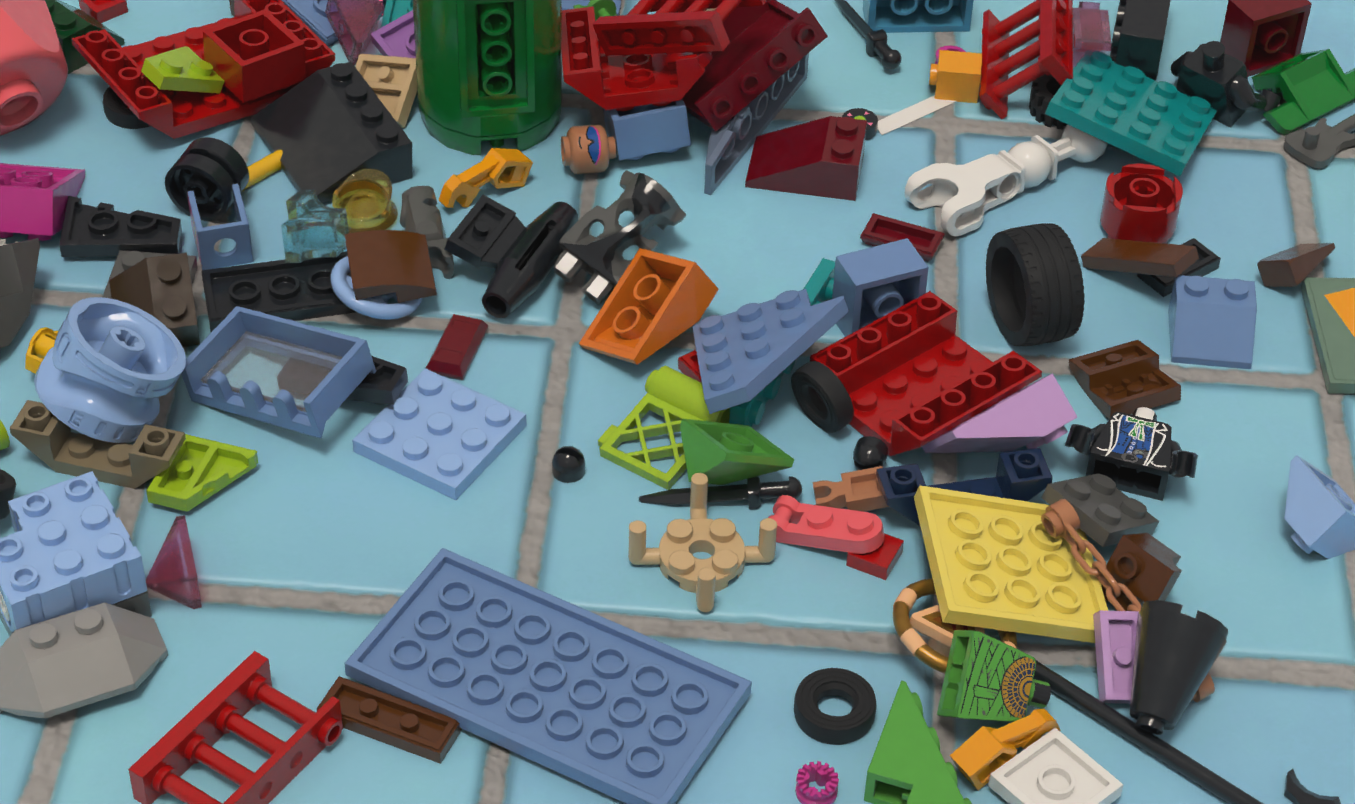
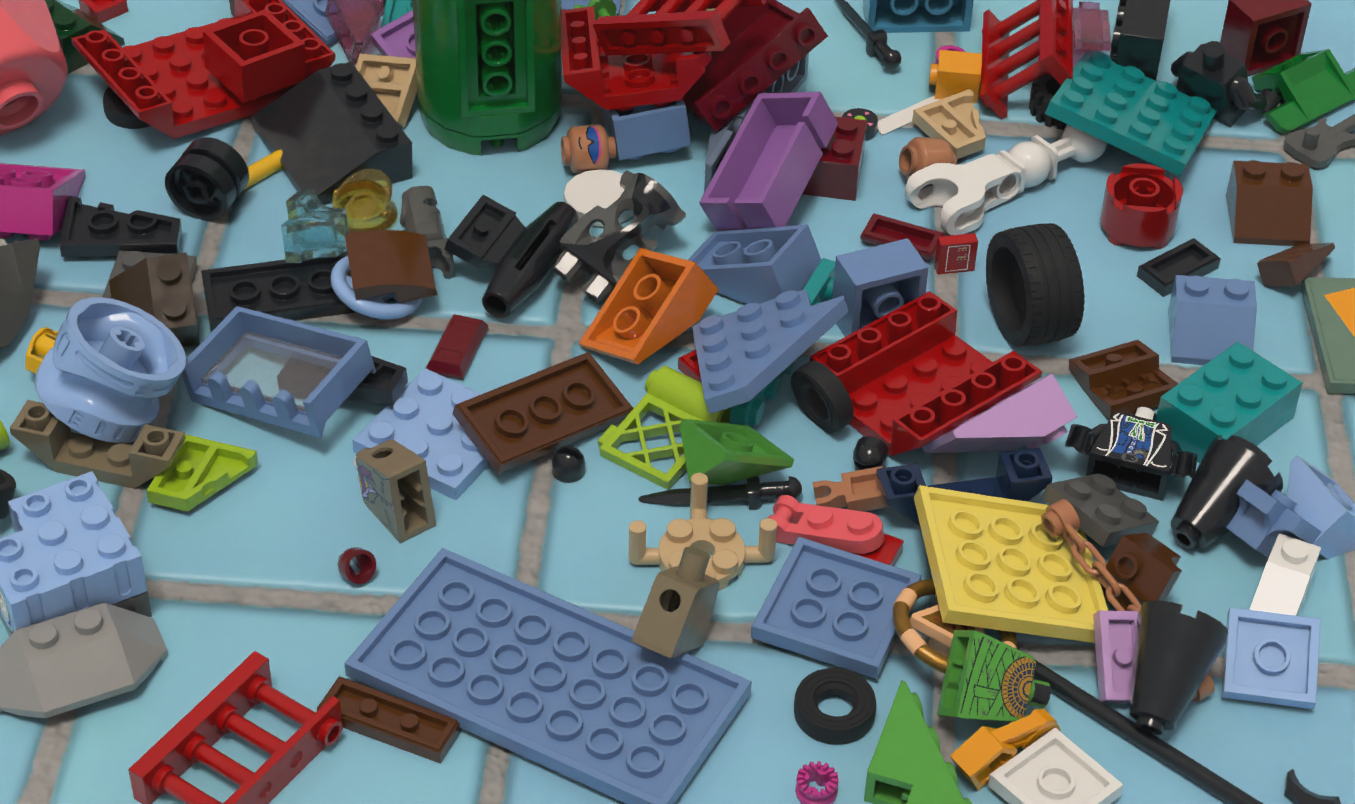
(175, 569): clear pink slope -> none
(182, 71): lime wing -> none
(207, 236): medium blue piece -> none
(364, 562): none -> dark red hinge
(393, 476): none -> dark tan torso
(500, 167): light orange piece -> none
(542, 412): none -> reddish brown tile
(593, 189): none -> white tile
(678, 607): none -> dark tan torso
(758, 261): none -> medium blue slope
(769, 161): none -> medium lavender piece
(833, 607): none -> medium blue plate
(924, 152): none -> nougat head
(954, 121): none -> tan wing
(956, 253): none -> red tile
(1140, 257): reddish brown tile -> none
(1213, 495): none -> black cone
(1227, 397): none -> teal brick
(1265, 516): none -> medium blue brick
(1270, 203): none -> reddish brown slope
(1271, 658): none -> light blue plate
(1286, 576): none -> white slope

